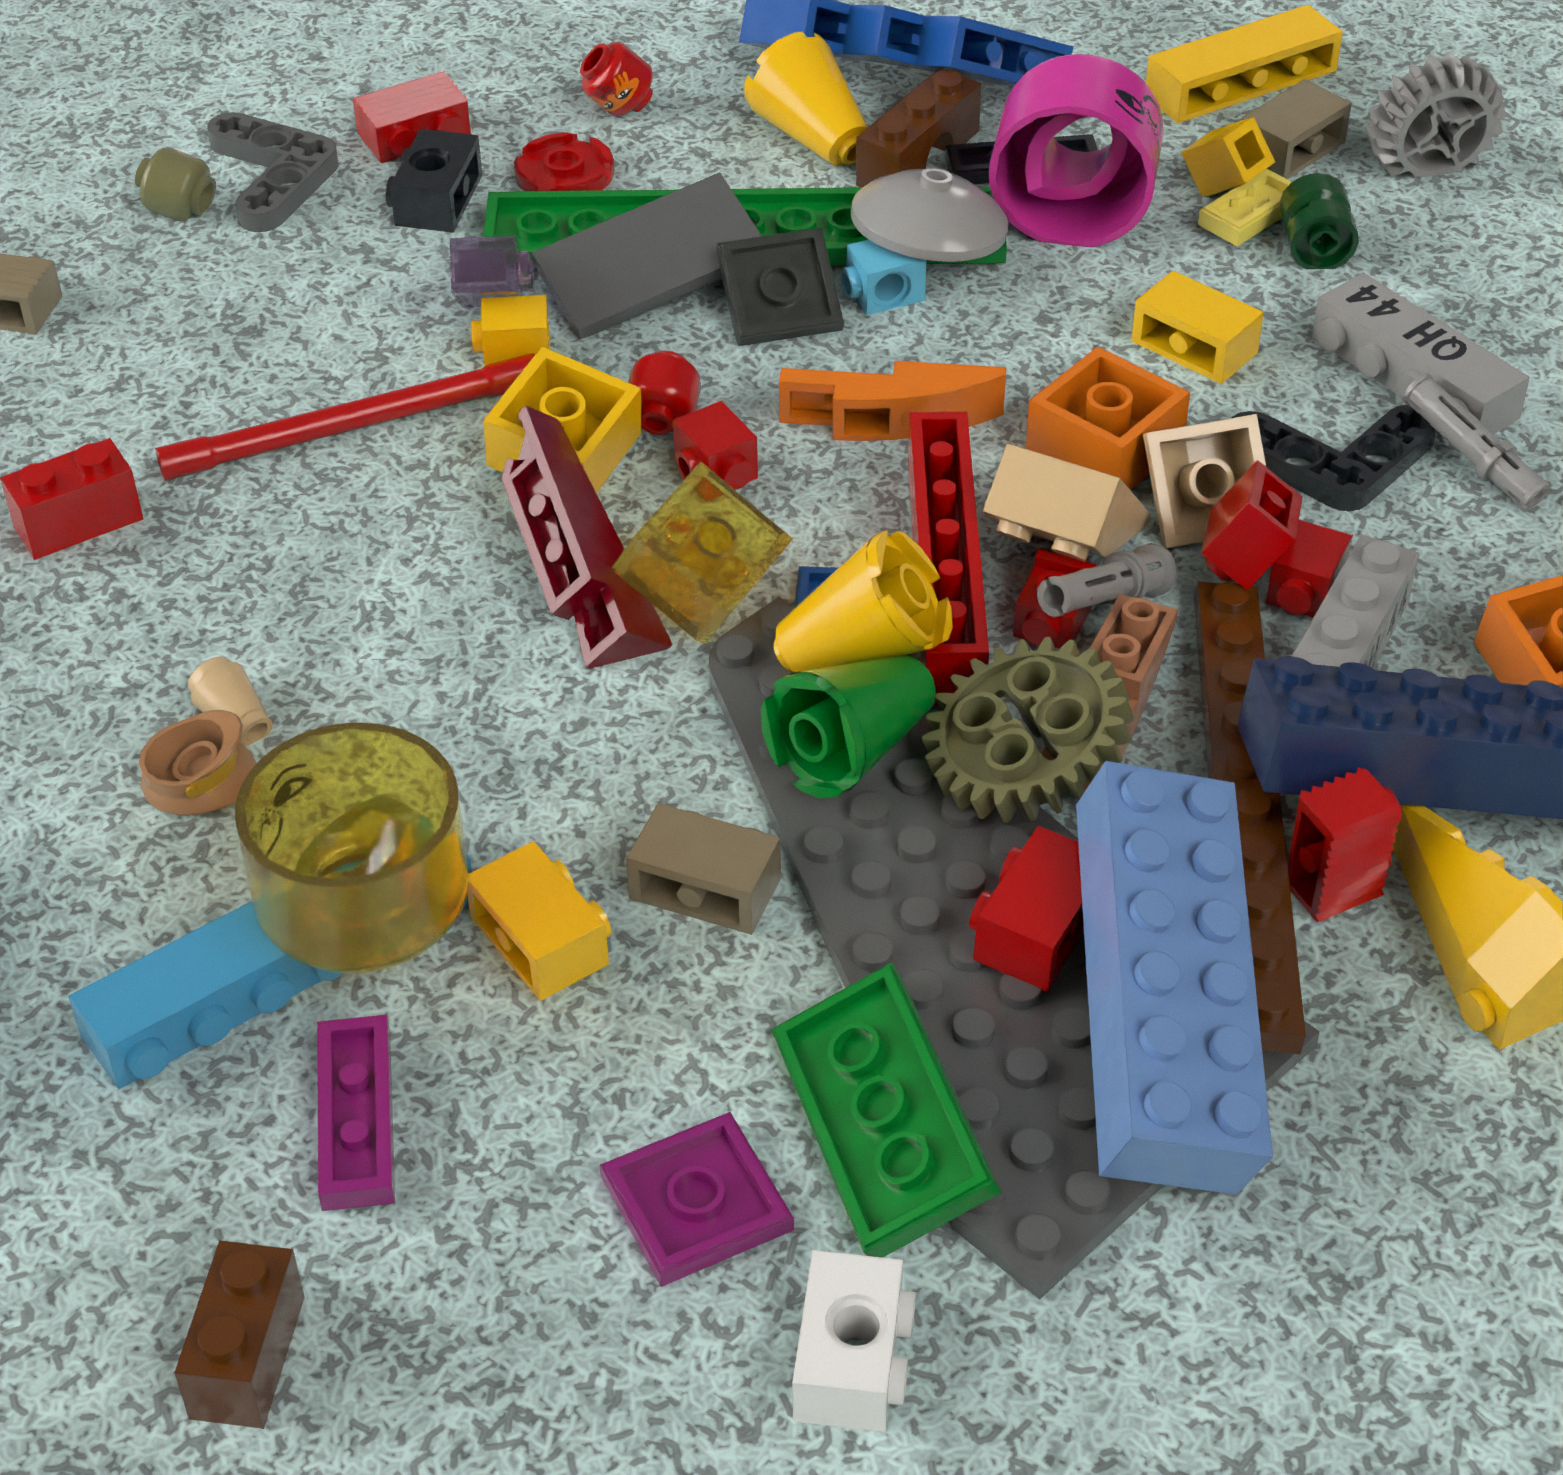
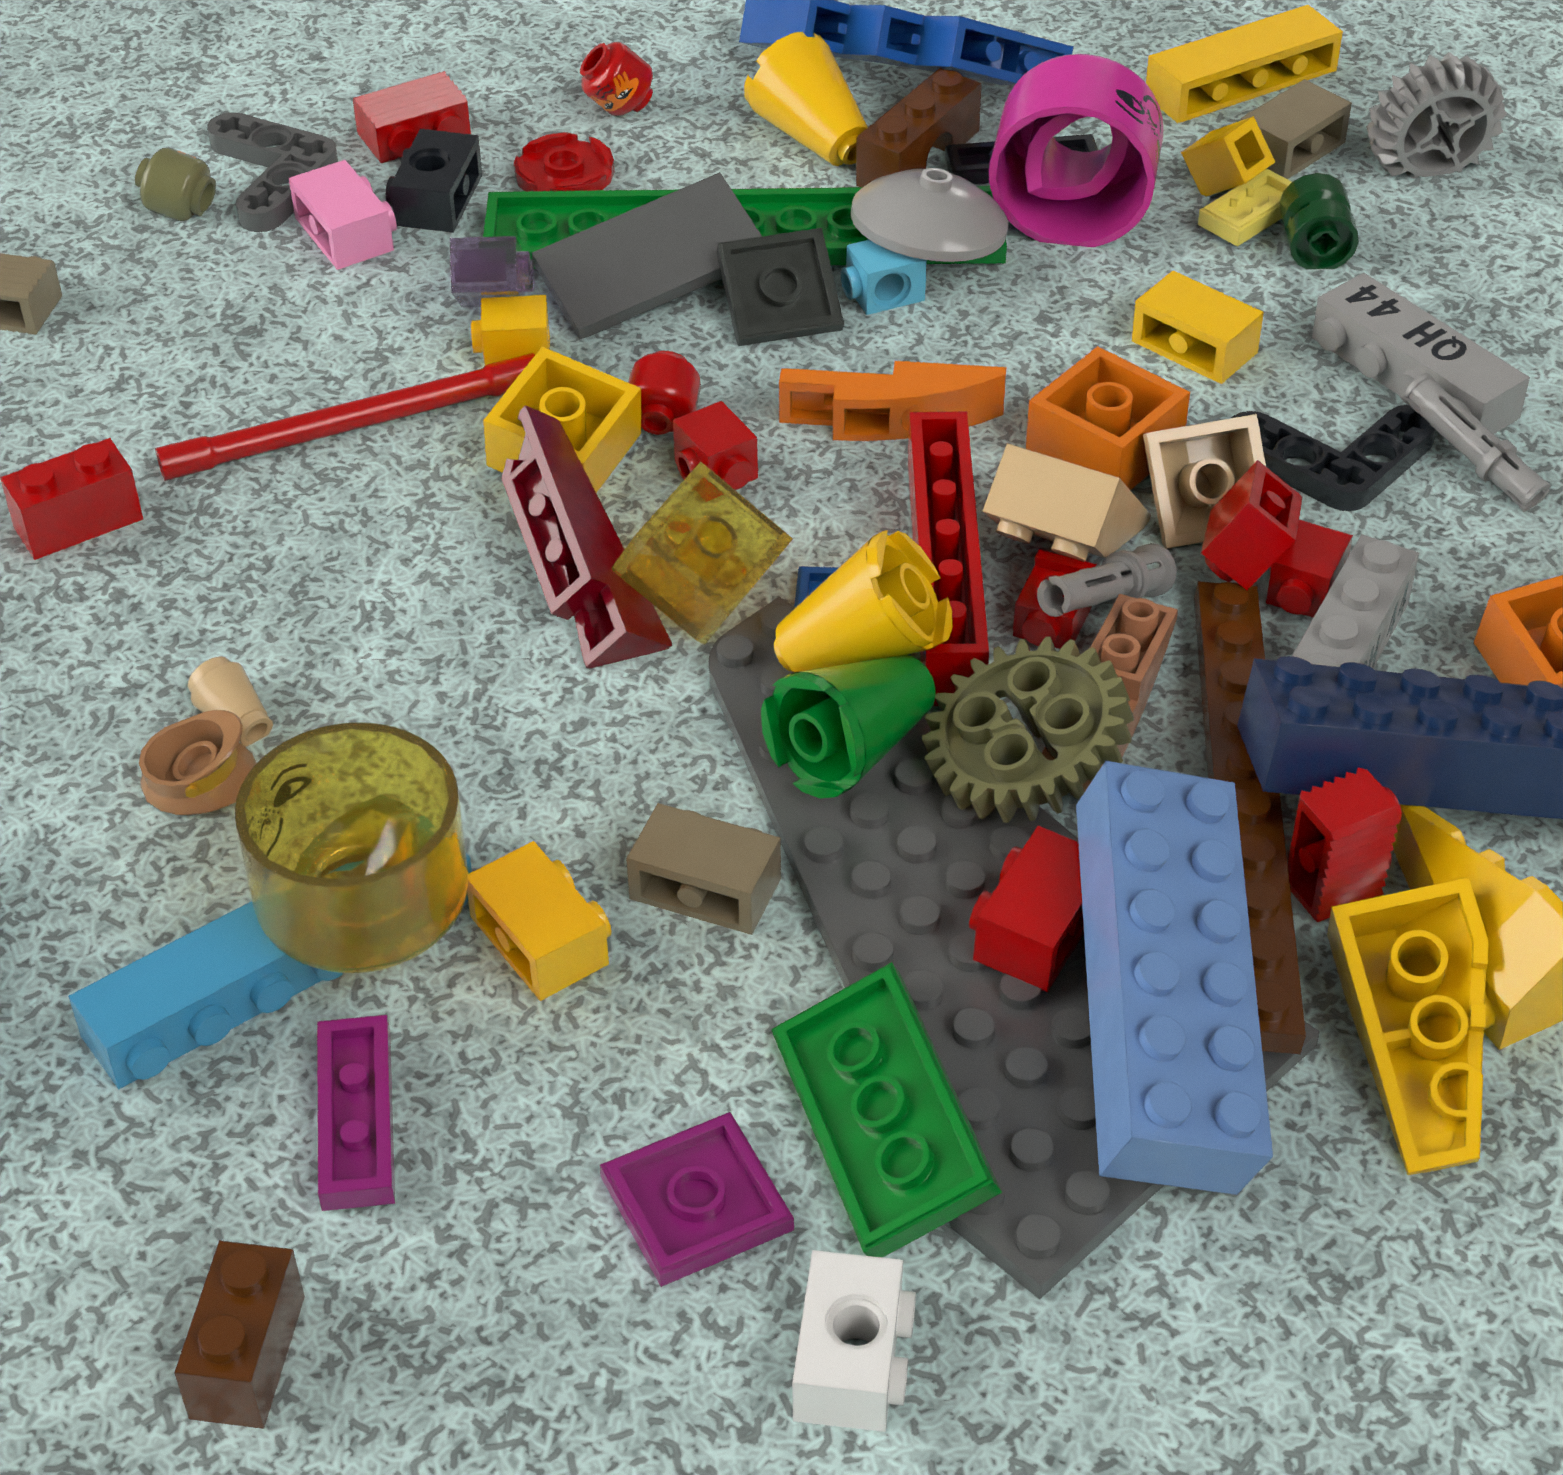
(342, 214): none -> bright pink brick
(1418, 1003): none -> yellow wedge

